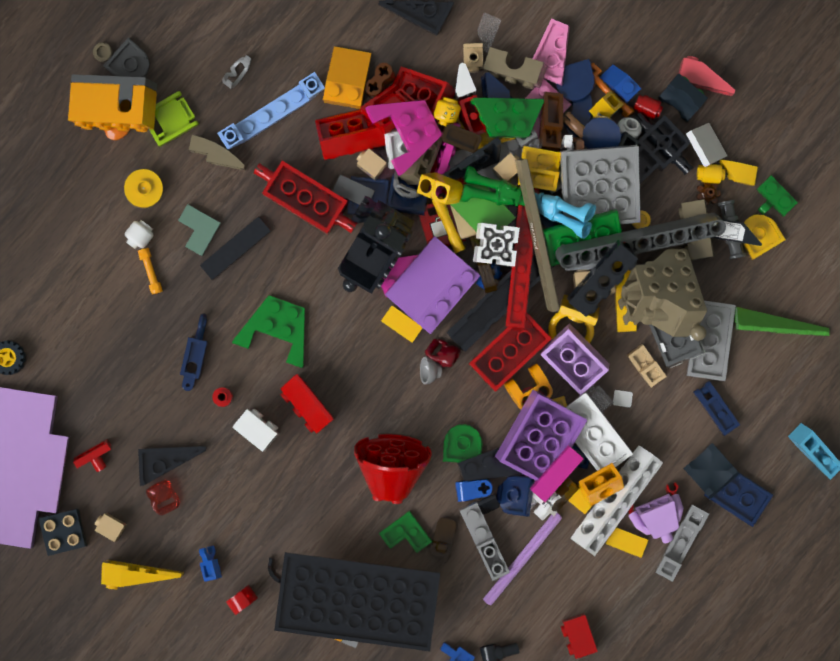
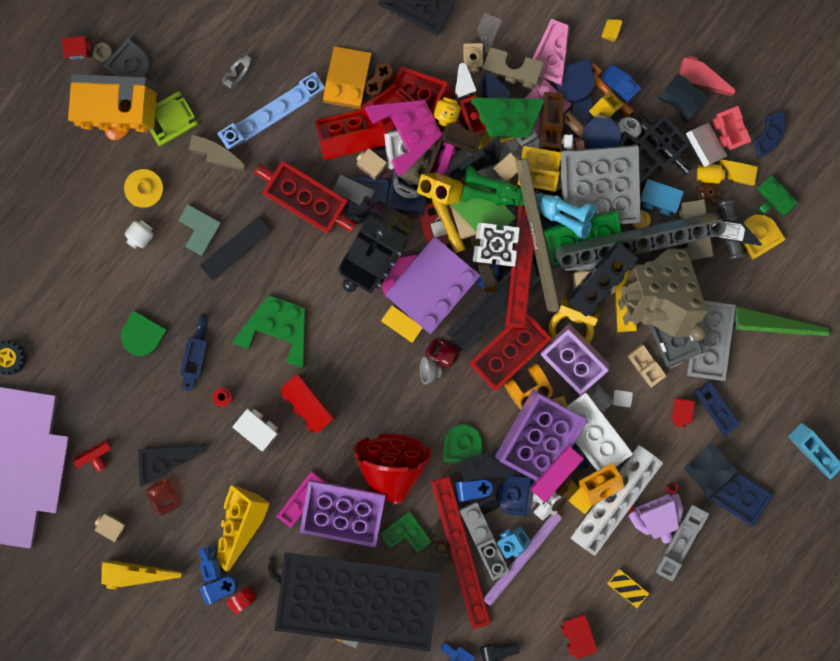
(63, 532): black brick -> none
(76, 48): none -> red brick
(141, 335): none -> green tile
(145, 255): light orange bar -> none
(215, 589): none -> blue piece
(242, 519): none -> yellow wedge
(294, 507): none -> dark pink tile
(342, 513): none -> medium lavender slope
(460, 552): none -> red tile
(513, 542): none -> dark azure brick
(612, 29): none -> yellow slope
(627, 542): yellow tile -> none
(627, 588): none -> tile
(648, 106): red brick -> none
(660, 197): none -> dark azure brick
(682, 412): none -> red brick
(731, 128): none -> coral cylinder
(771, 135): none -> dark blue tile

